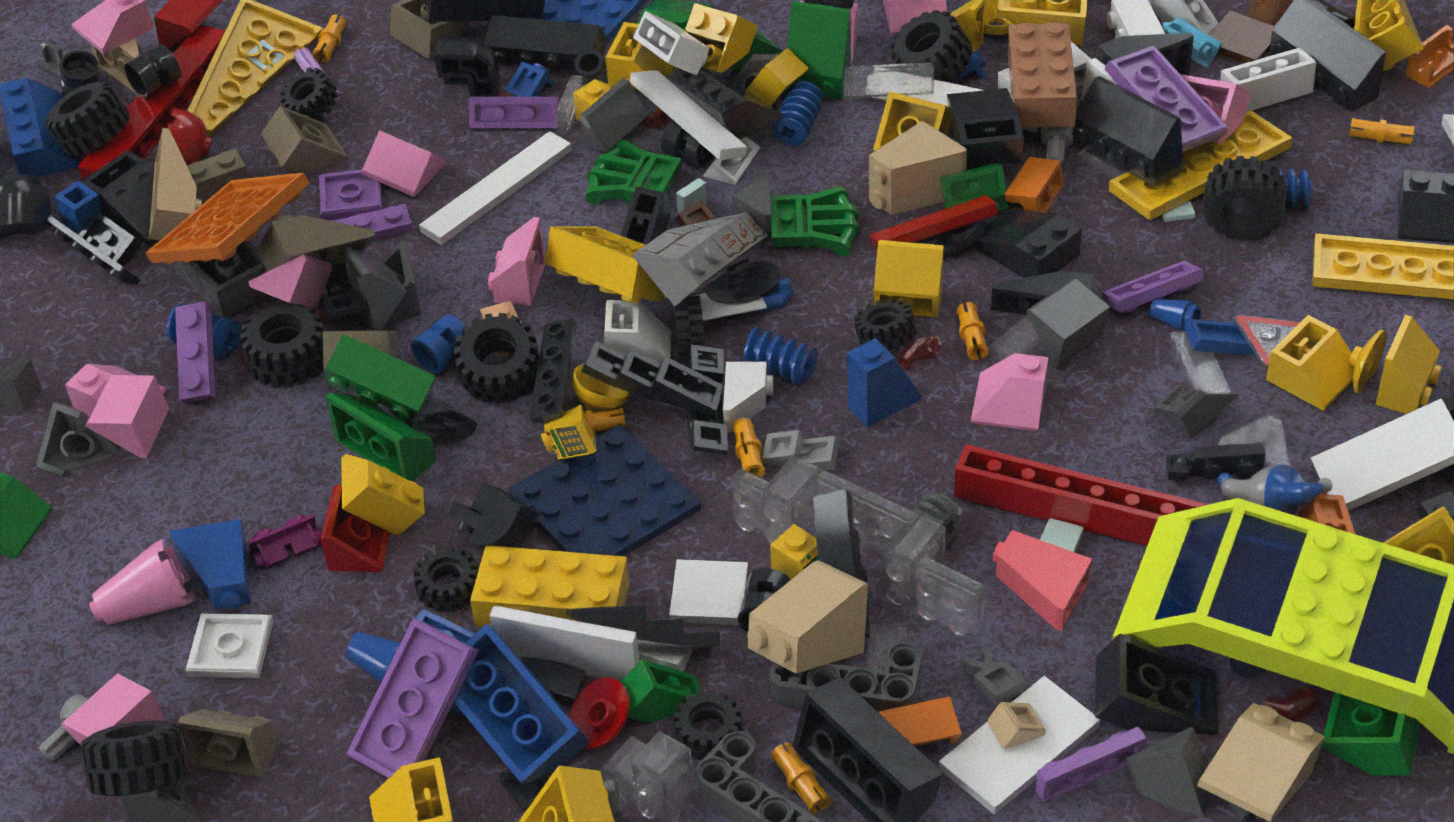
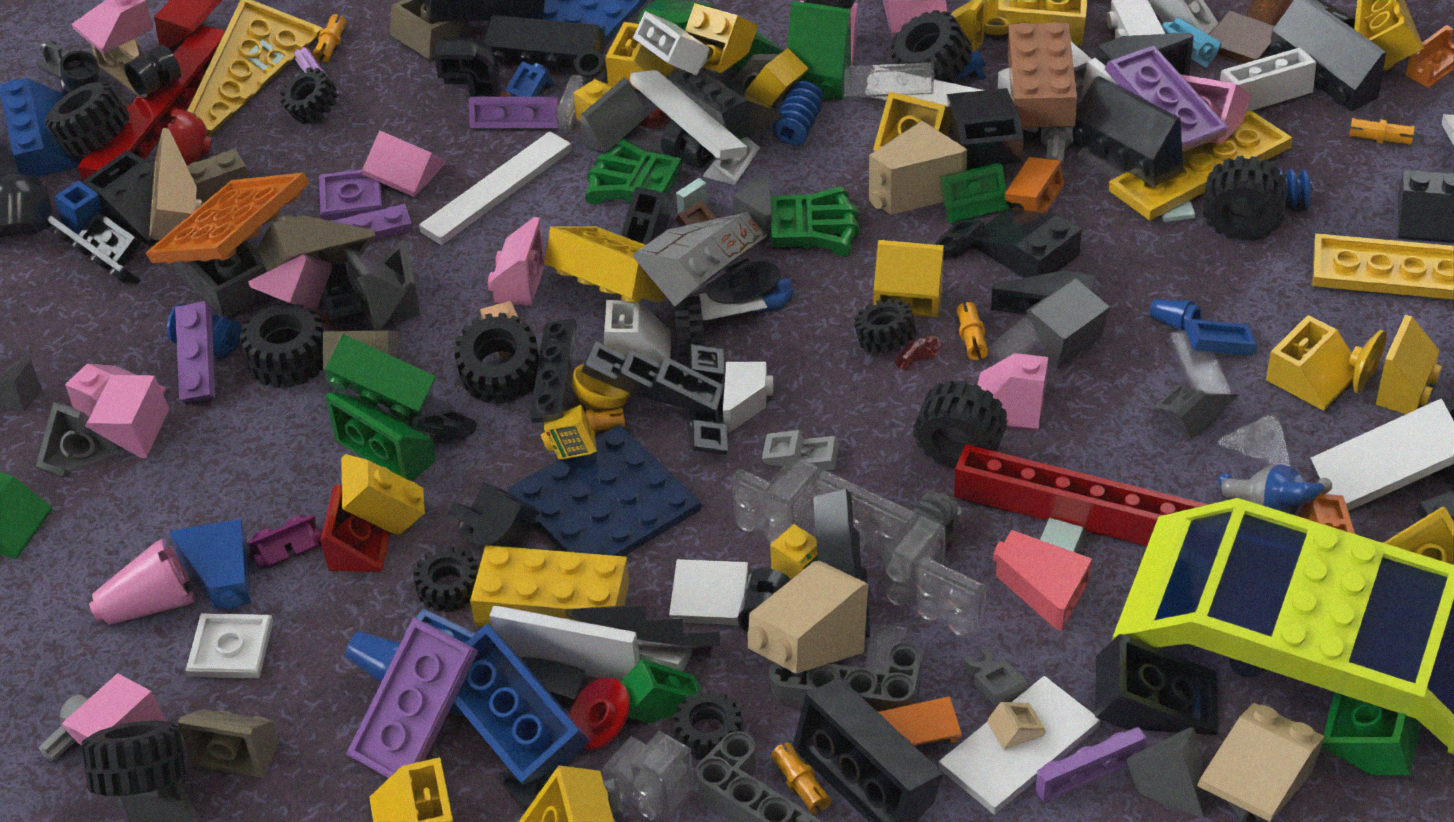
(301, 142): dark tan slope -> none
(436, 346): blue wheel -> none
(748, 447): light orange pin -> none
(780, 359): blue piece -> none
(877, 383): blue slope -> none
(938, 222): red tile -> none
(958, 416): none -> black tyre
(1152, 286): medium lavender plate -> none
(1218, 459): black hinge -> none
(1263, 333): piece -> none
(1295, 706): clear red arm -> none

